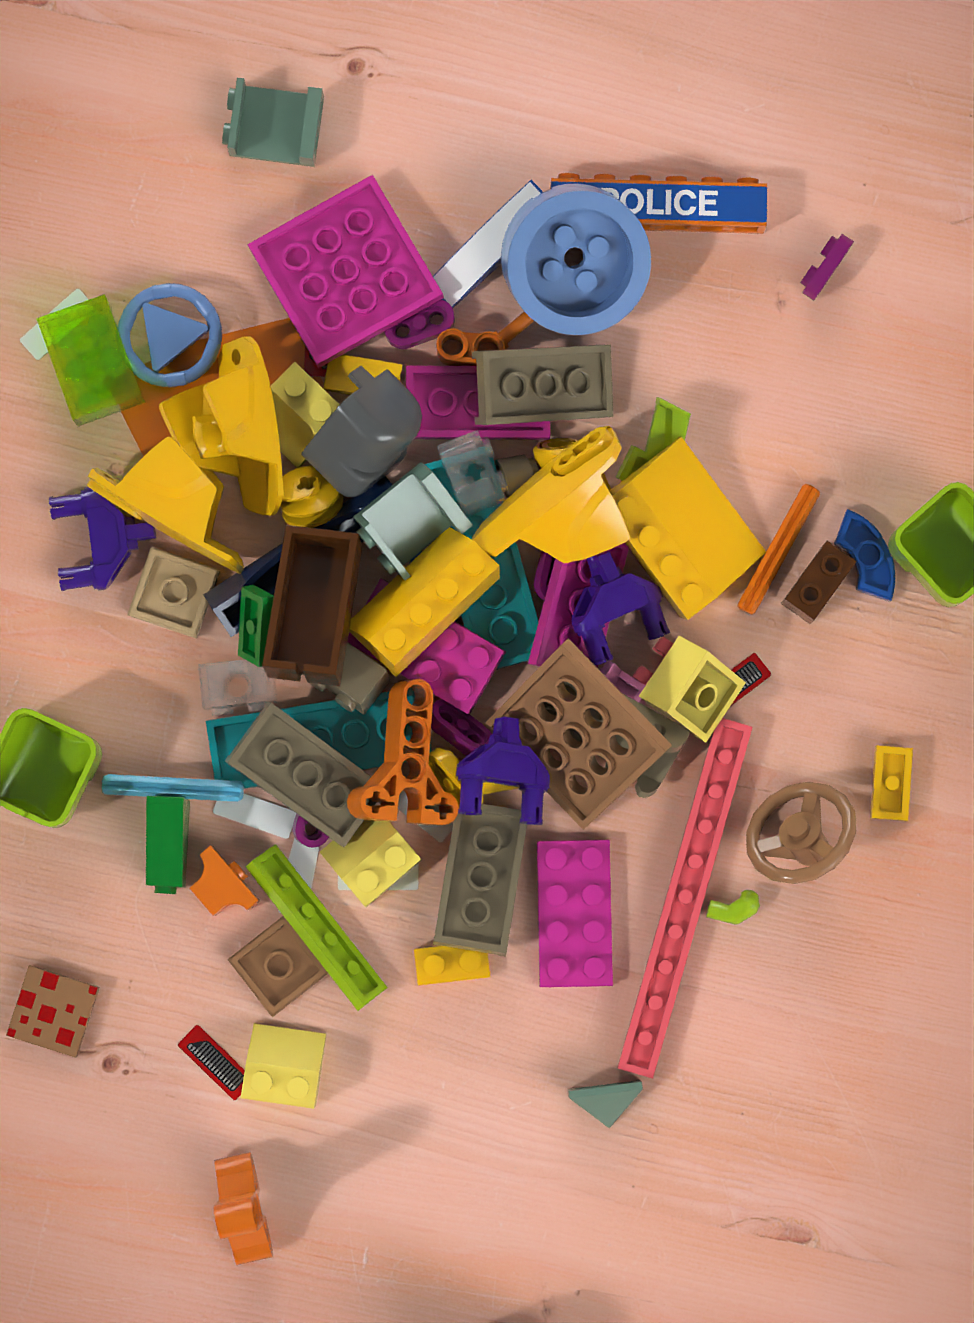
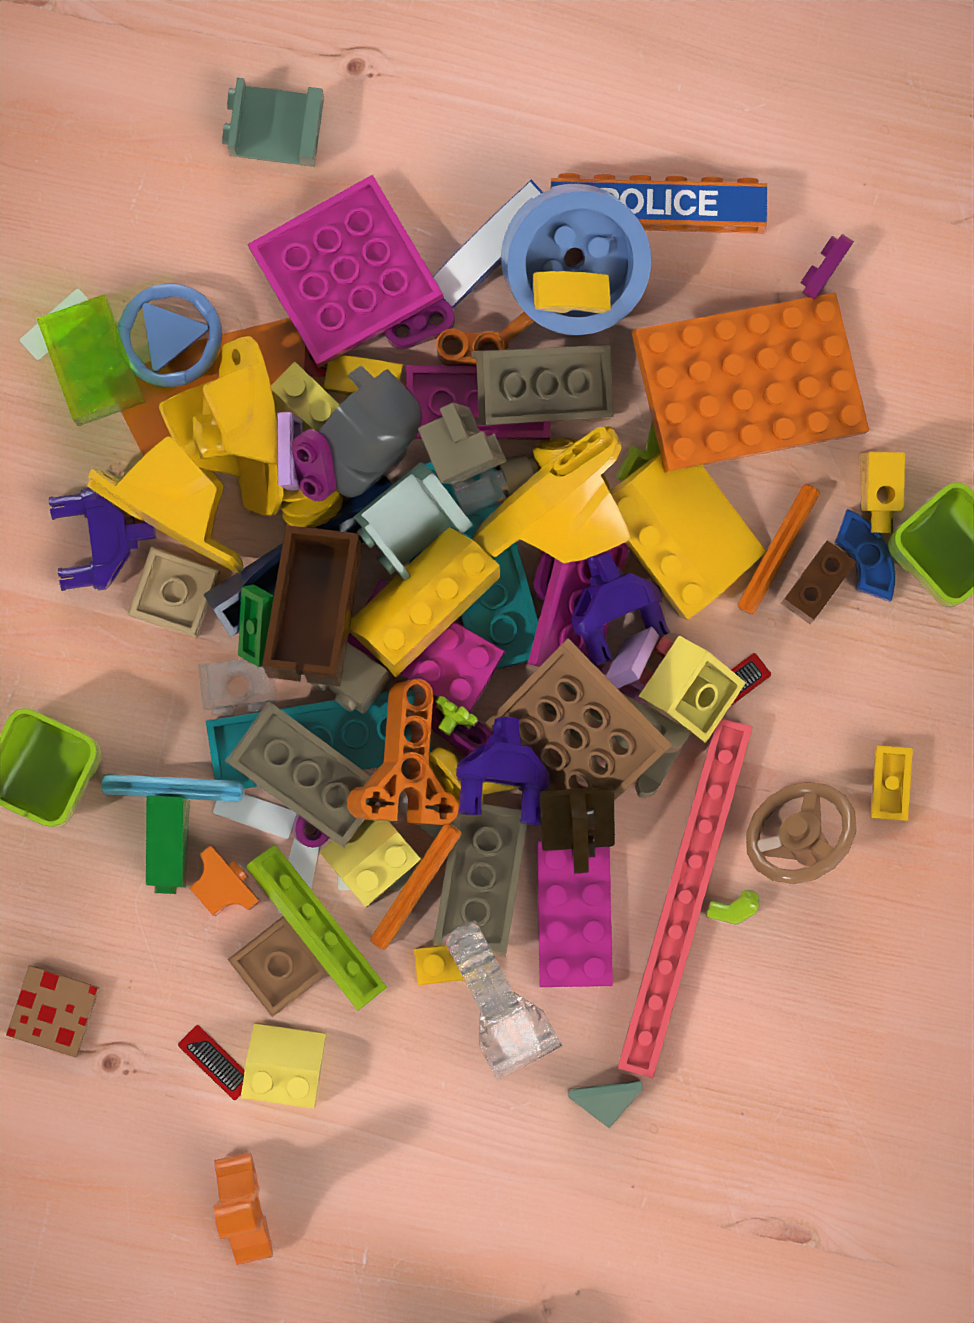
(288, 429): none -> lavender tile
(314, 465): none -> magenta plate
(415, 886): none -> orange axle
(453, 716): none -> lime plant
(458, 446): none -> dark tan plate
(509, 1026): none -> clear arm
(571, 291): none -> yellow slope
(578, 822): none -> dark brown bracket
(632, 658): none -> lavender tile
(750, 382): none -> orange plate
(885, 471): none -> yellow torso

